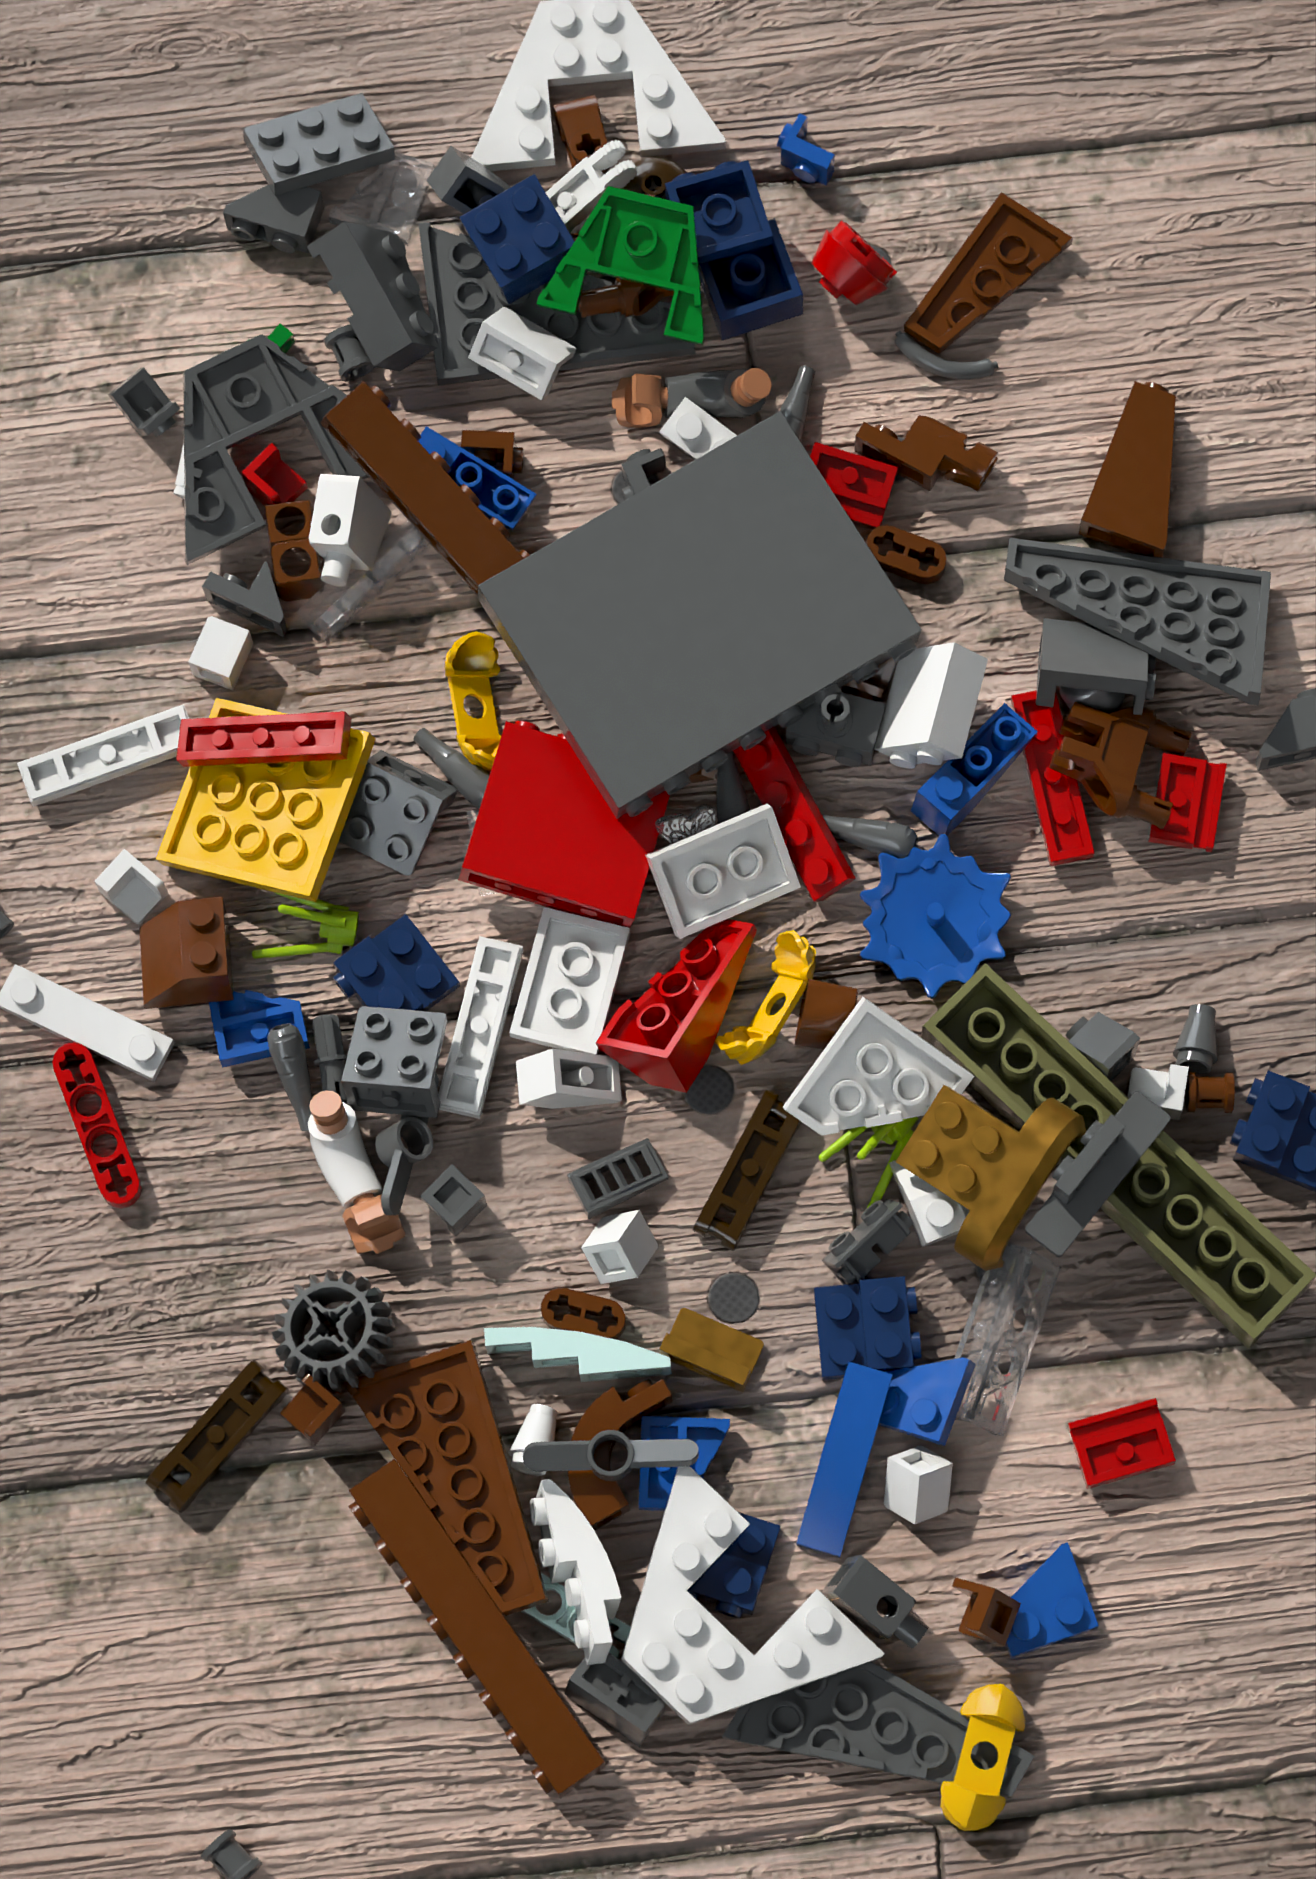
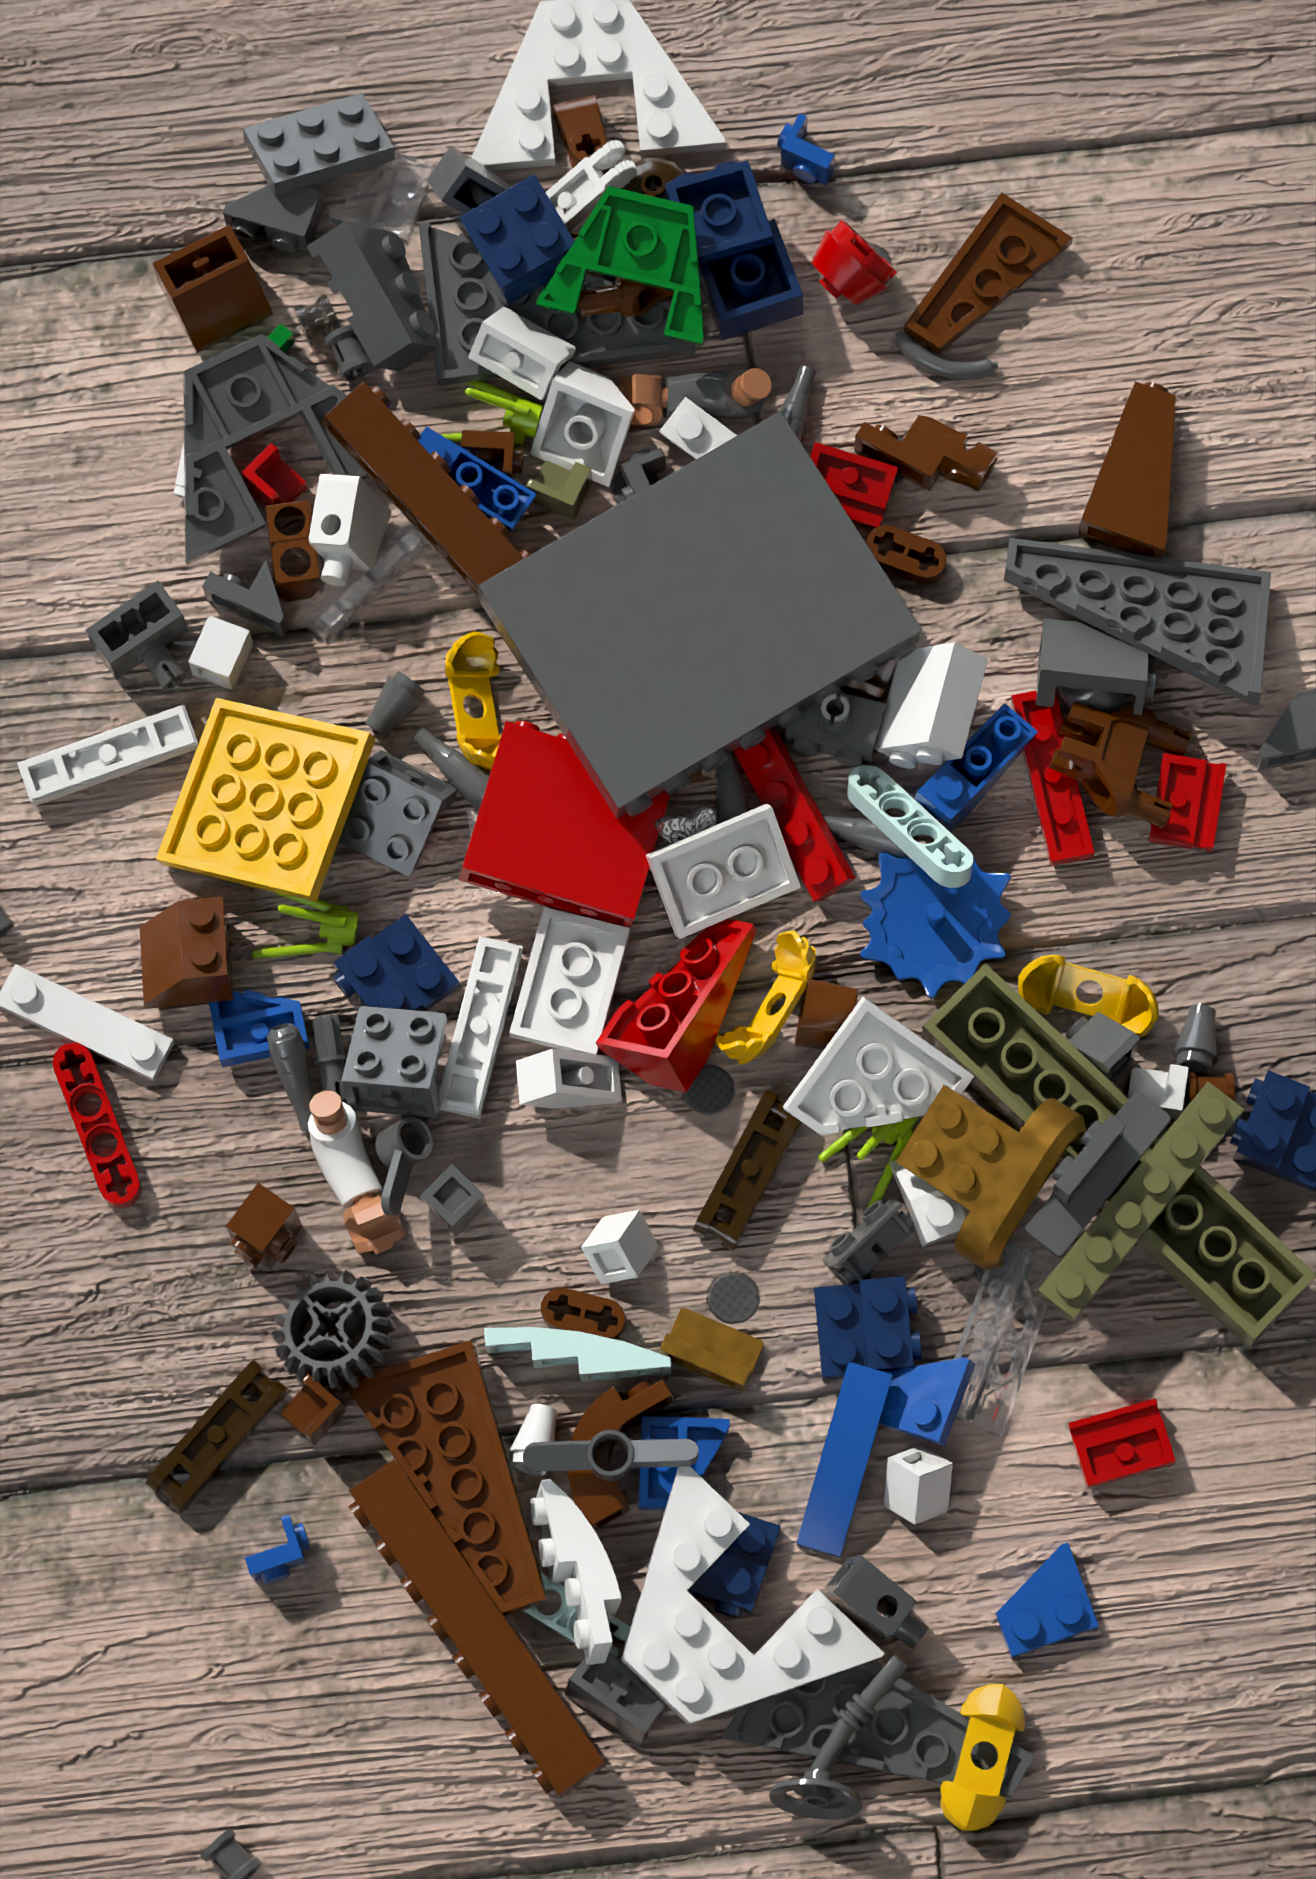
(131, 887): white panel -> none
(139, 634): none -> dark grey brick
(144, 404): dark grey bracket -> none
(212, 288): none -> reddish brown slope
(264, 739): plate -> none
(264, 1228): none -> reddish brown brick
(275, 1563): none -> blue bracket
(316, 320): none -> clear smoke wheel
(395, 703): none -> dark grey cone
(520, 416): none -> lime plant
(561, 488): none -> olive panel
(583, 423): none -> white slope
(594, 1207): dark grey slope -> none
(817, 1785): none -> dark grey dish
(915, 822): none -> light aqua beam
(988, 1613): reddish brown panel -> none
(1055, 982): none -> yellow piece
(1140, 1201): none -> olive plate

